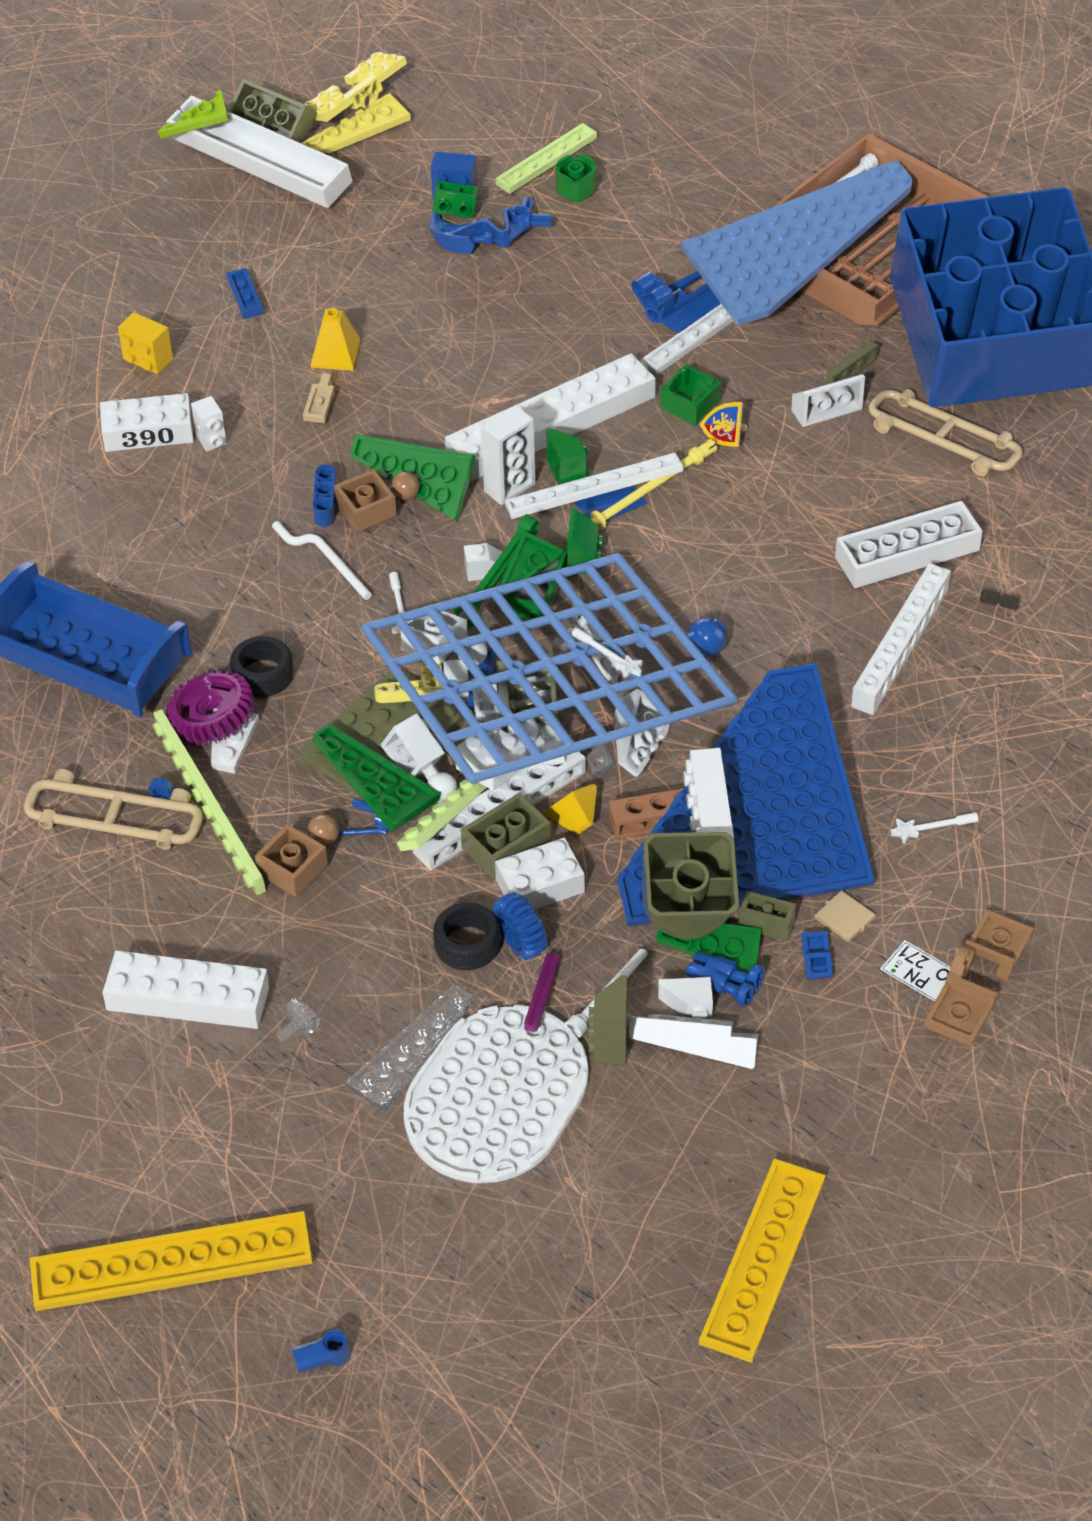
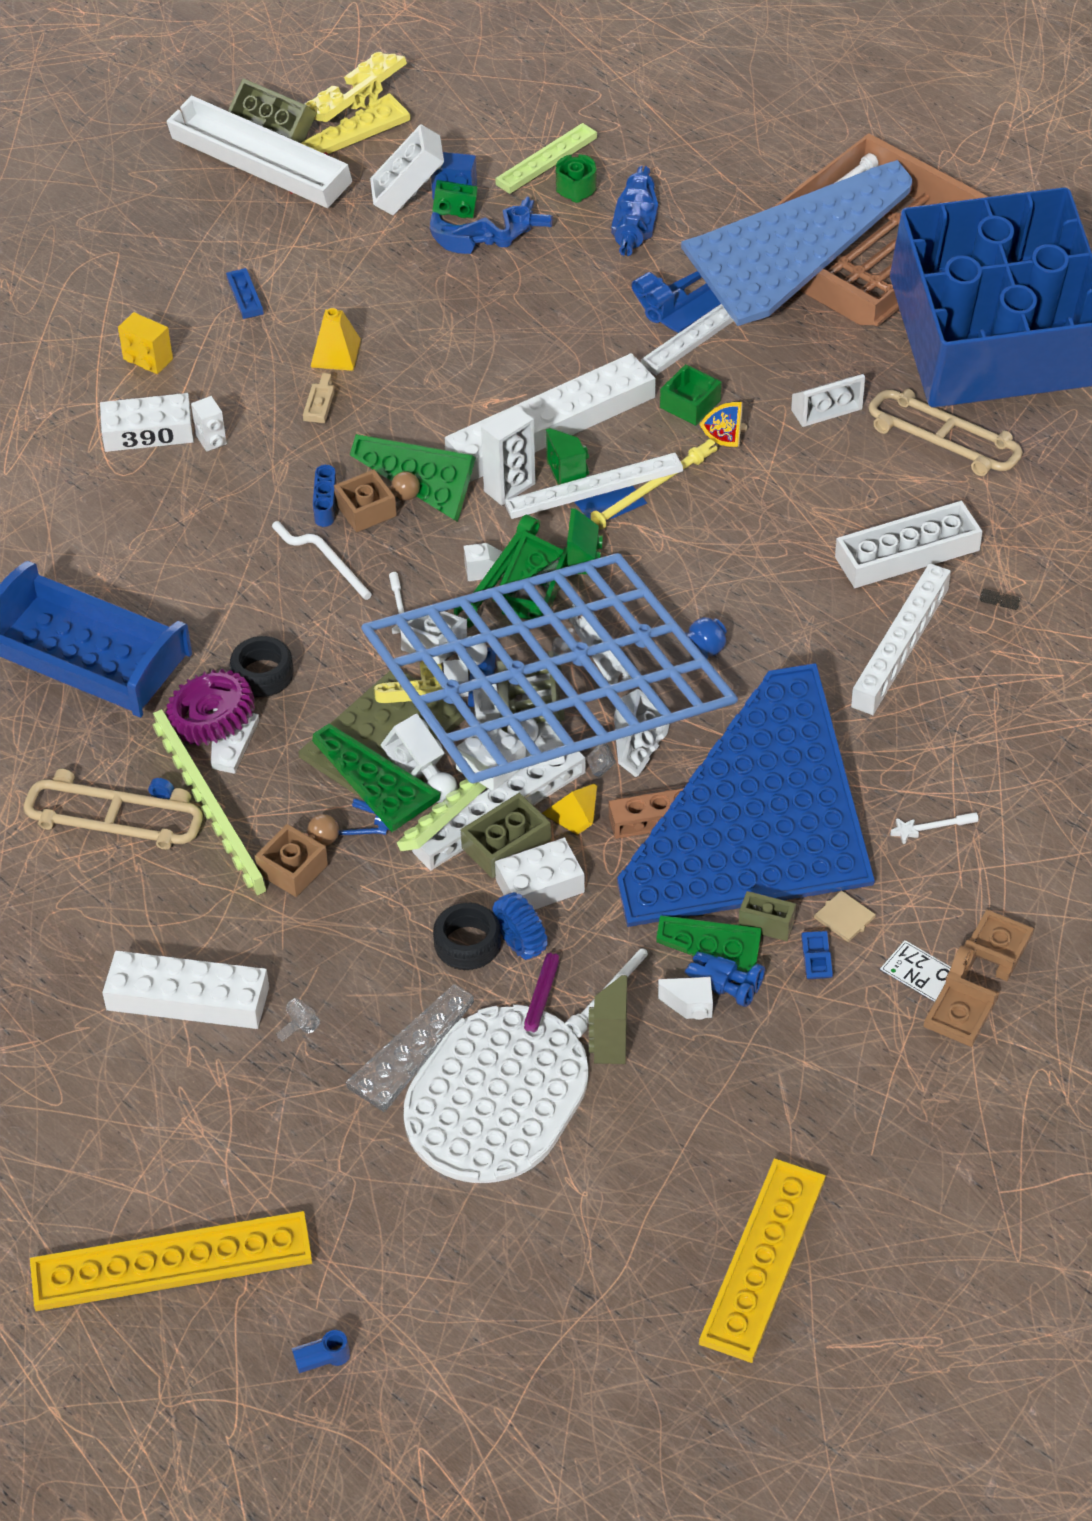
(197, 117): lime wing -> none
(407, 170): none -> white brick
(628, 665): white piece -> none
(635, 212): none -> blue plate
(689, 882): olive piece -> none
(697, 1036): white wedge -> none
(707, 792): white brick -> none
(853, 364): olive plate -> none

